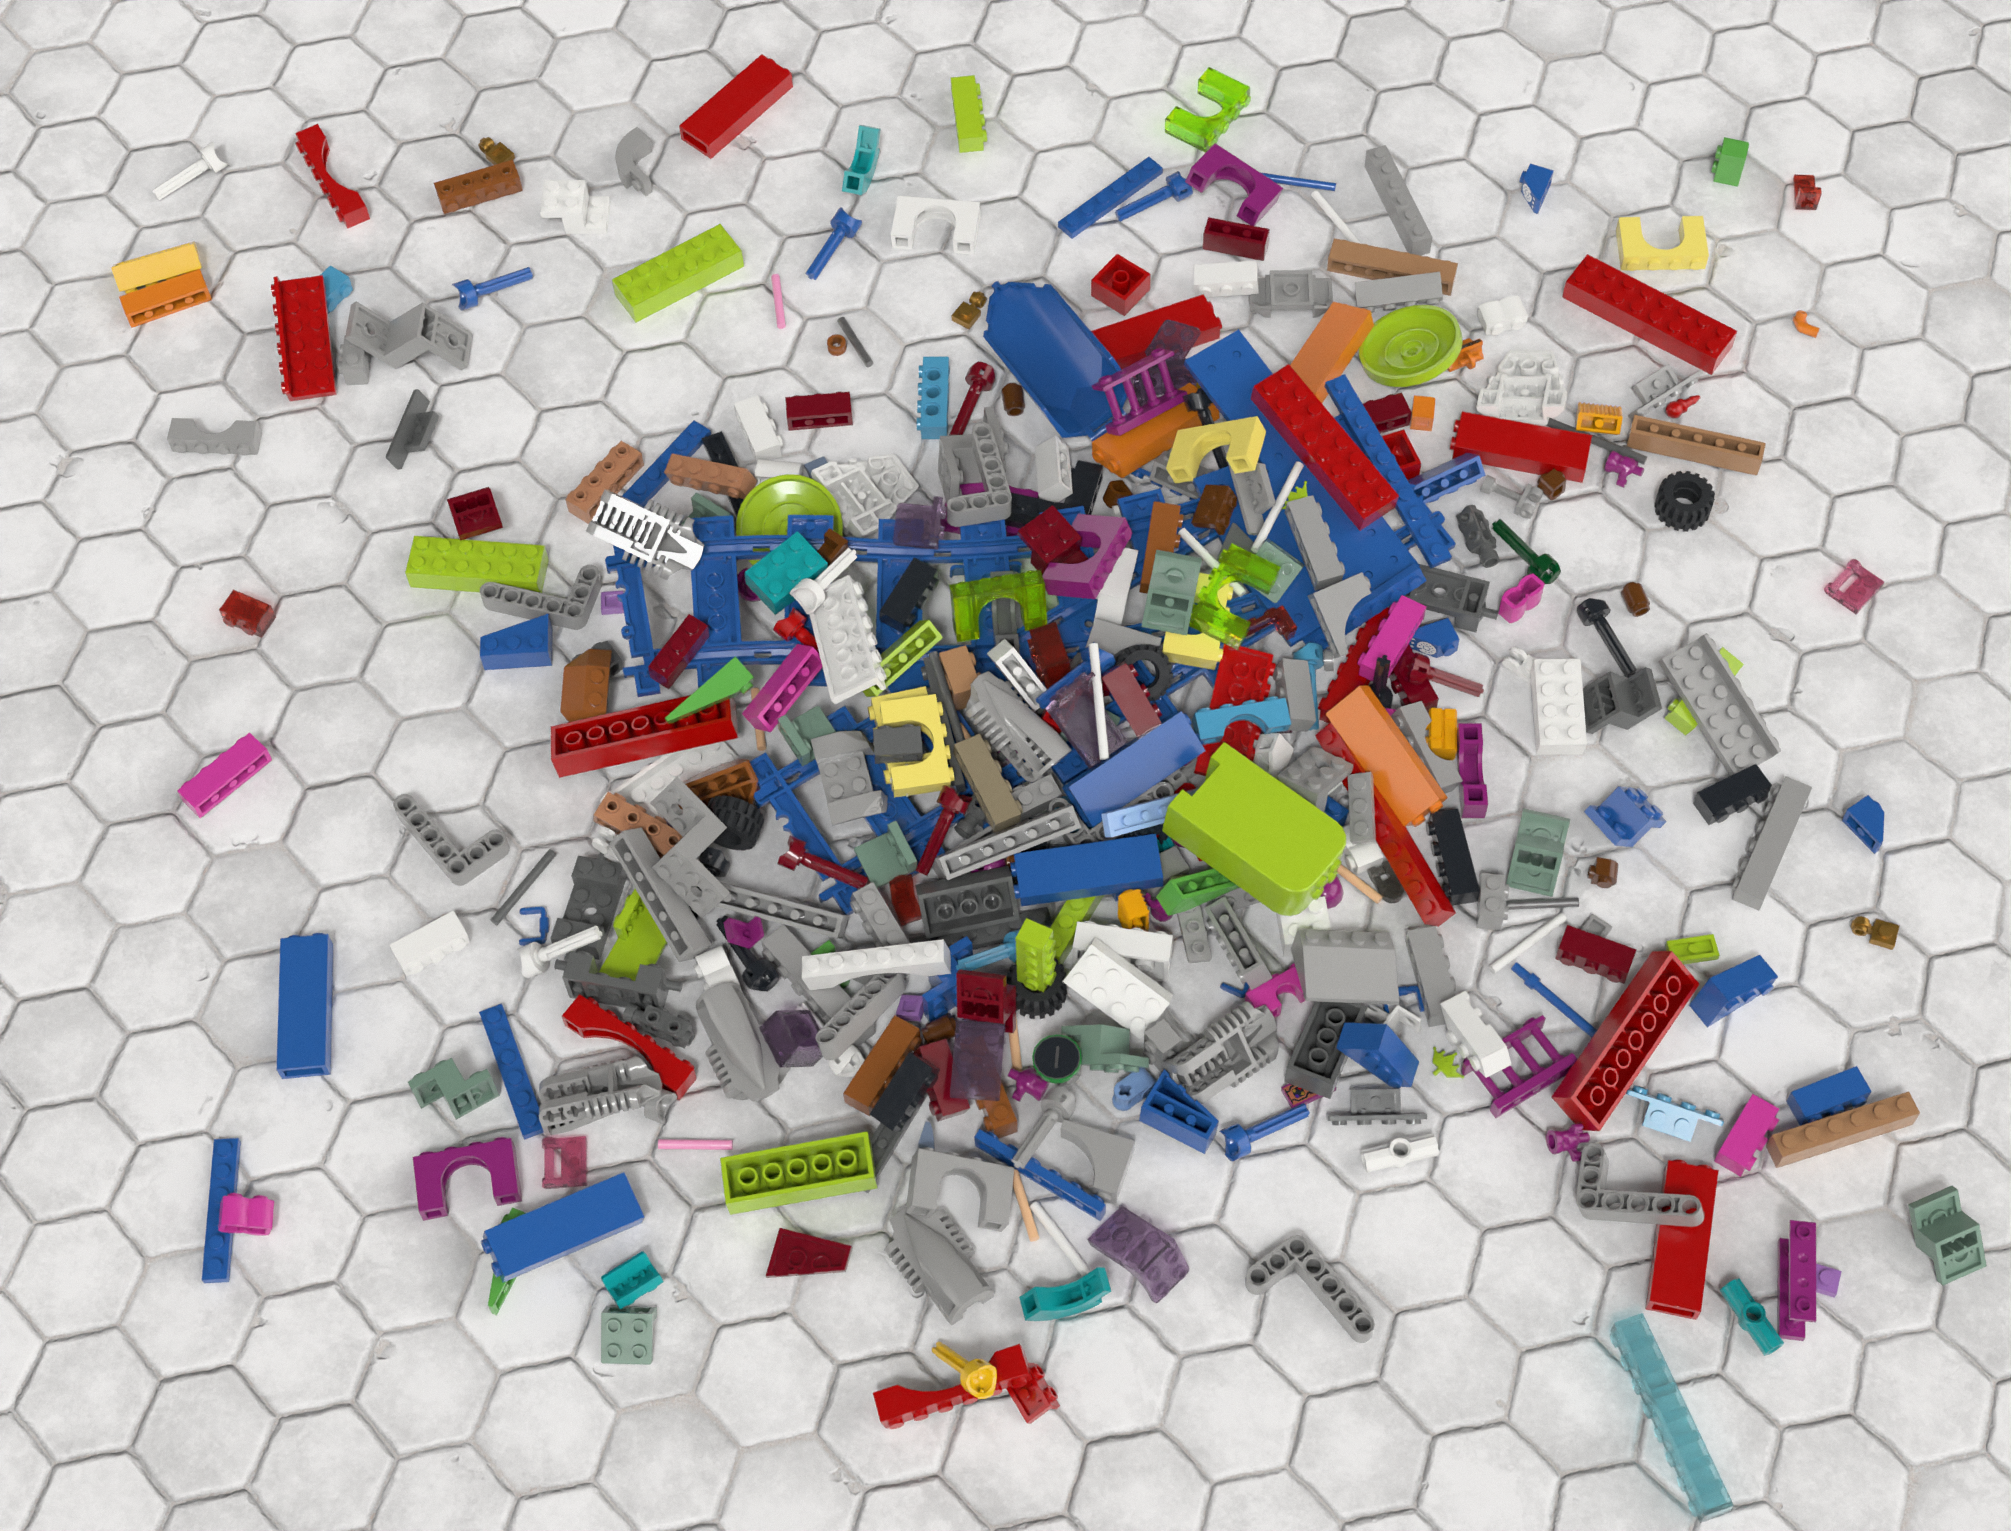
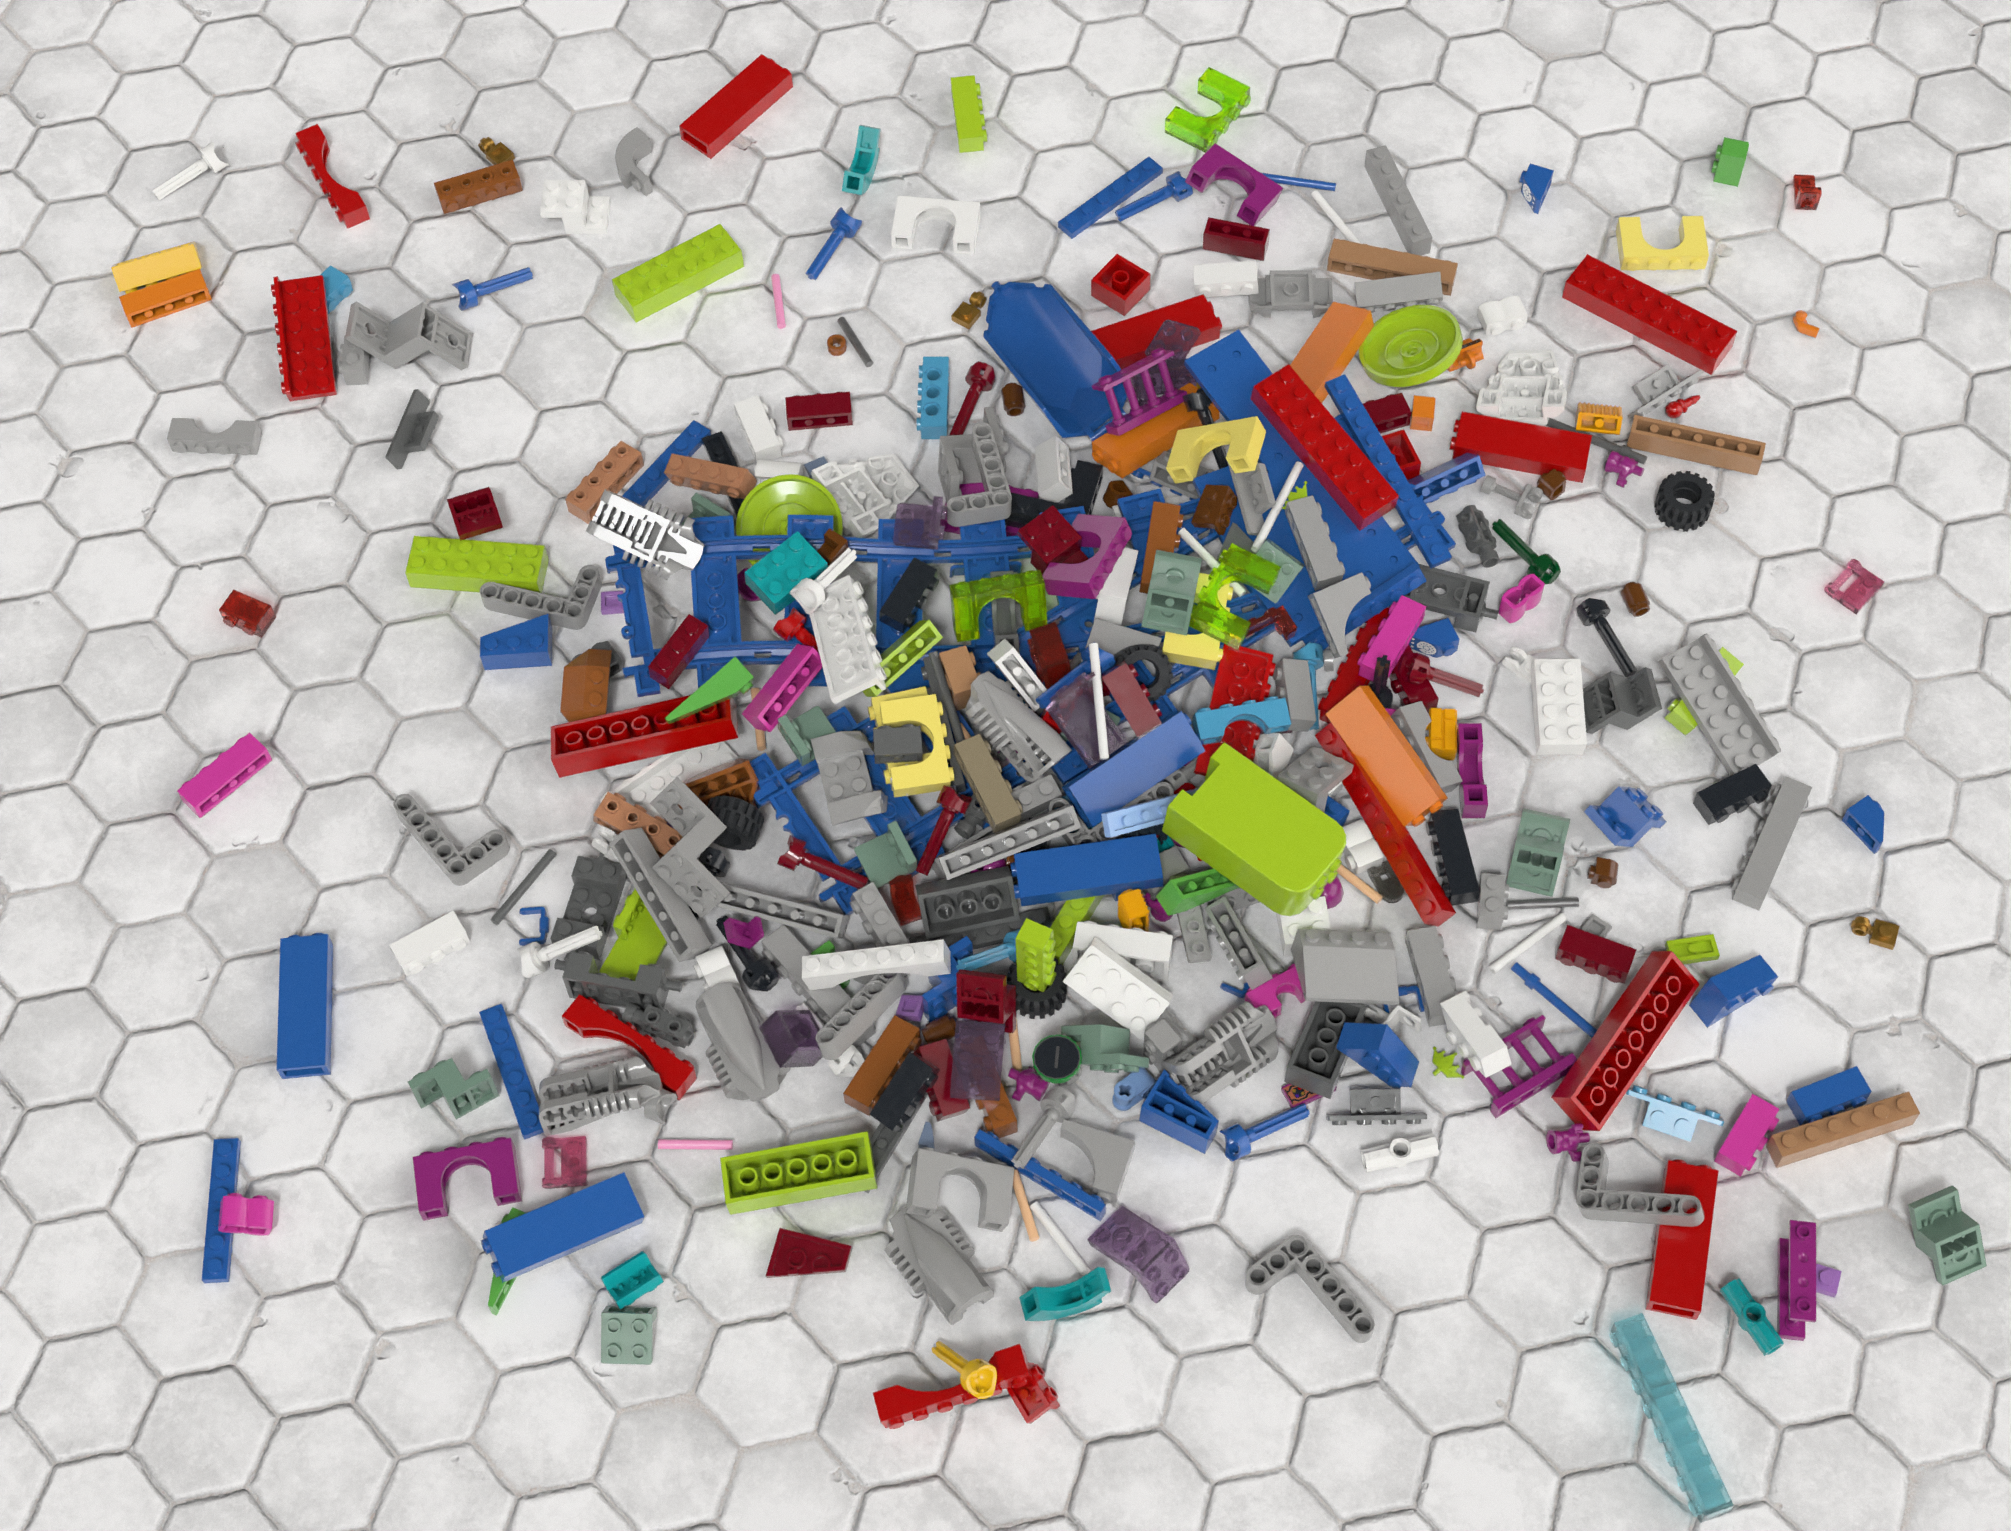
(1361, 808): light grey plate -> none

